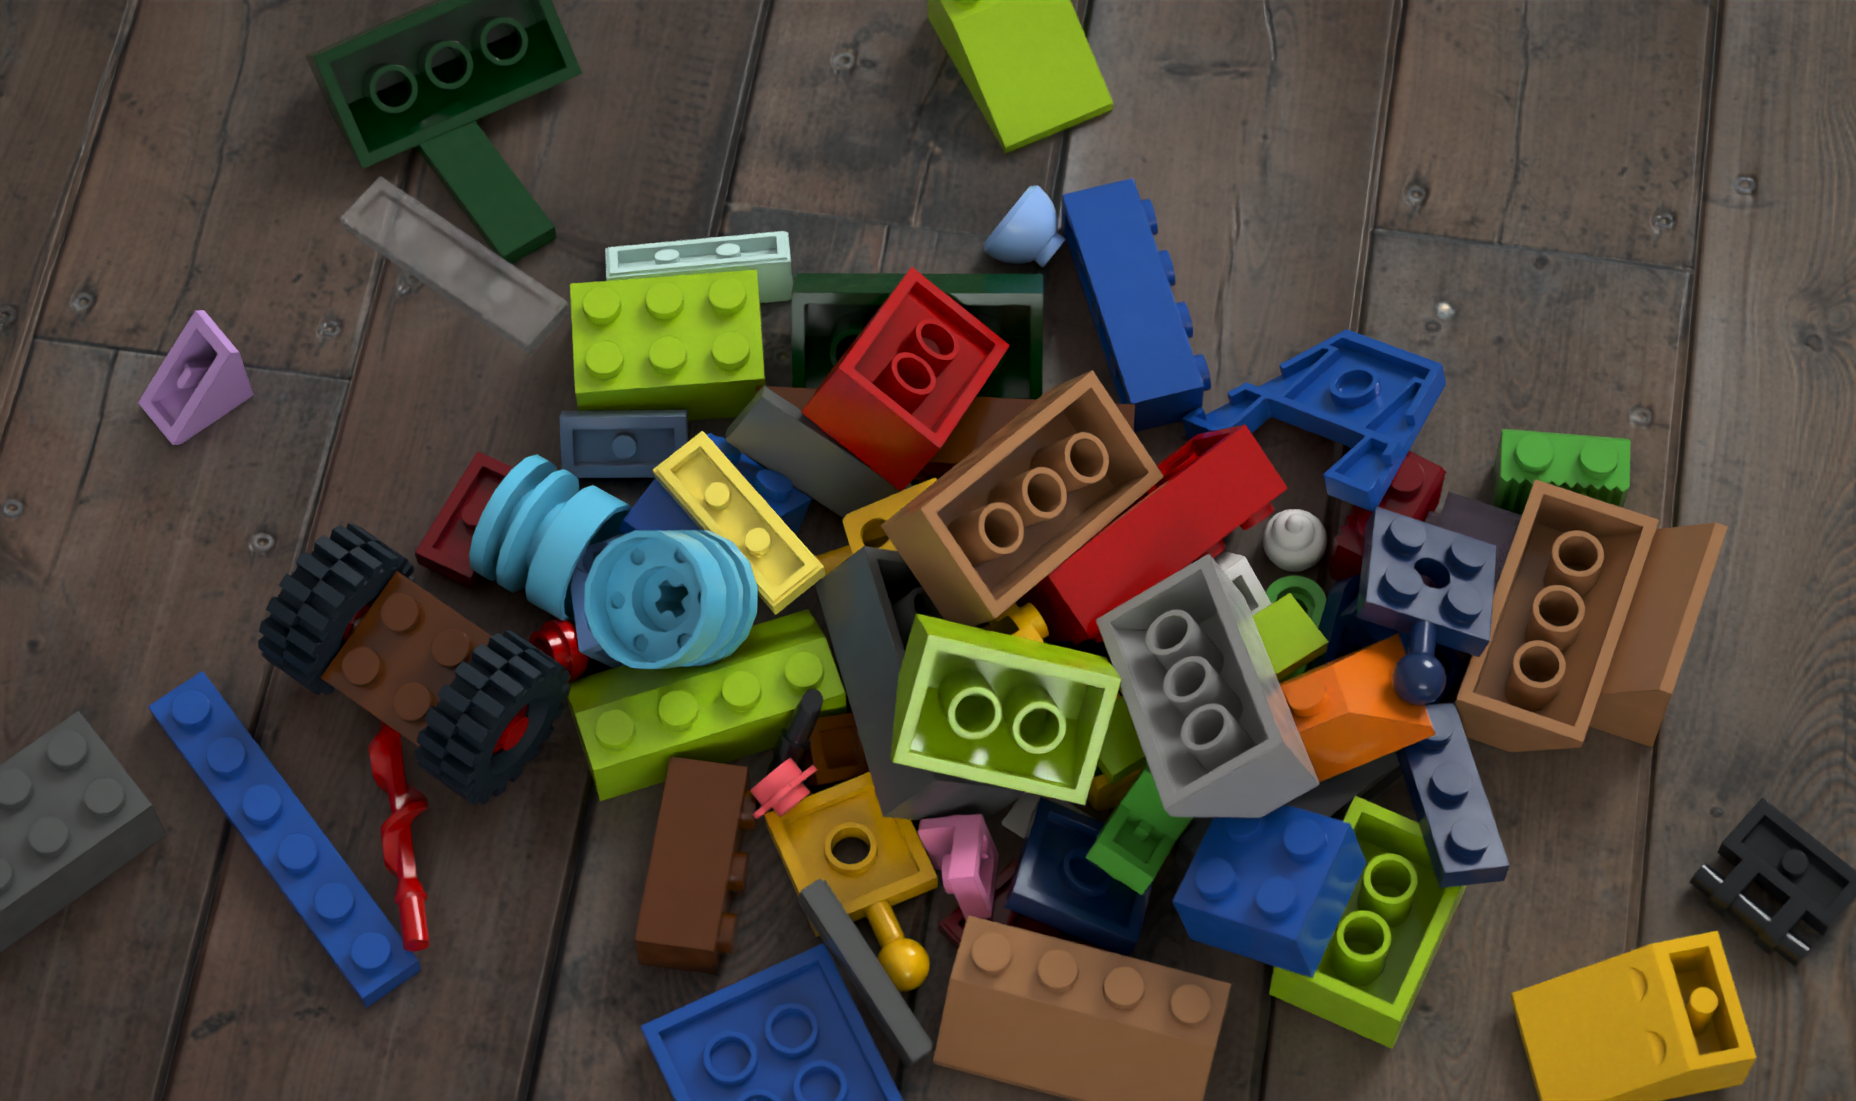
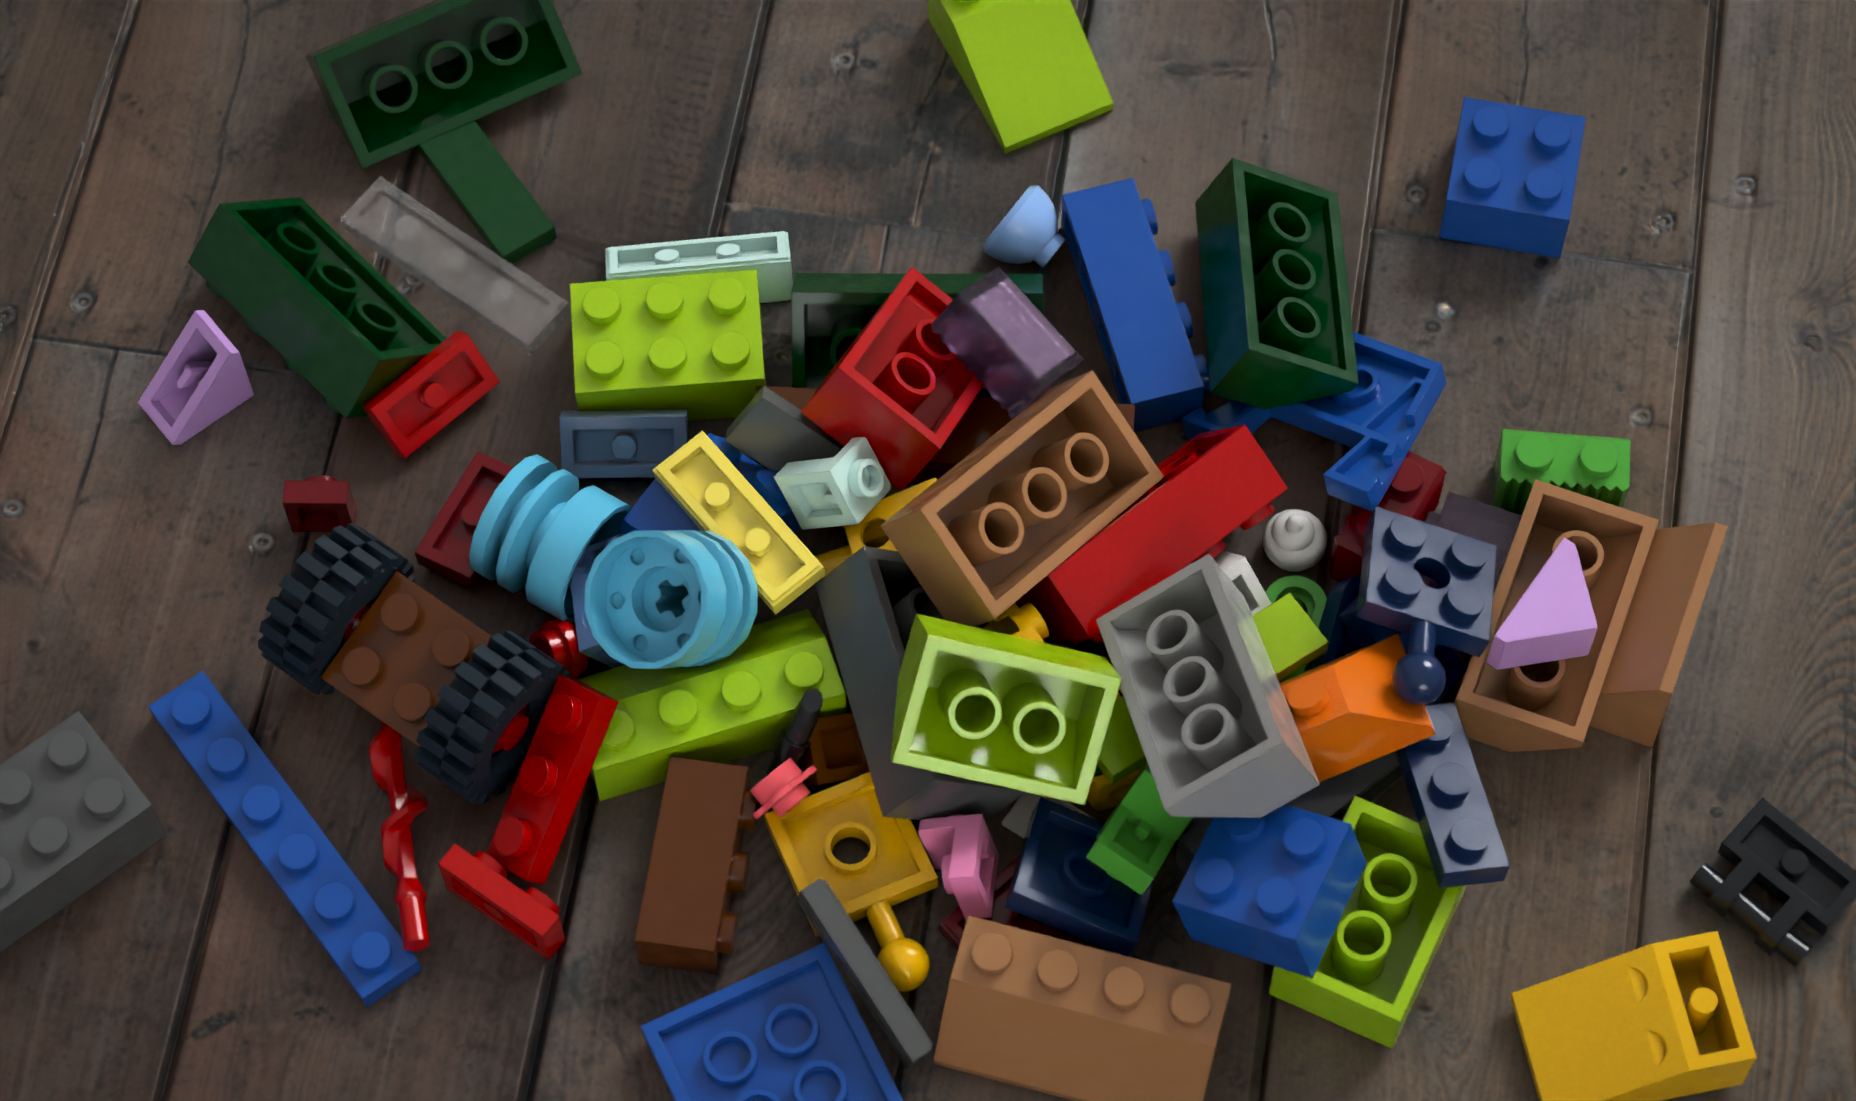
(312, 299): none -> dark green slope
(318, 504): none -> dark red plate
(431, 394): none -> red plate
(484, 886): none -> red plate
(551, 779): none -> red plate
(834, 488): none -> light aqua bracket
(1006, 342): none -> clear purple brick
(1274, 289): none -> dark green slope
(1512, 177): none -> blue brick
(1551, 618): none -> lavender slope

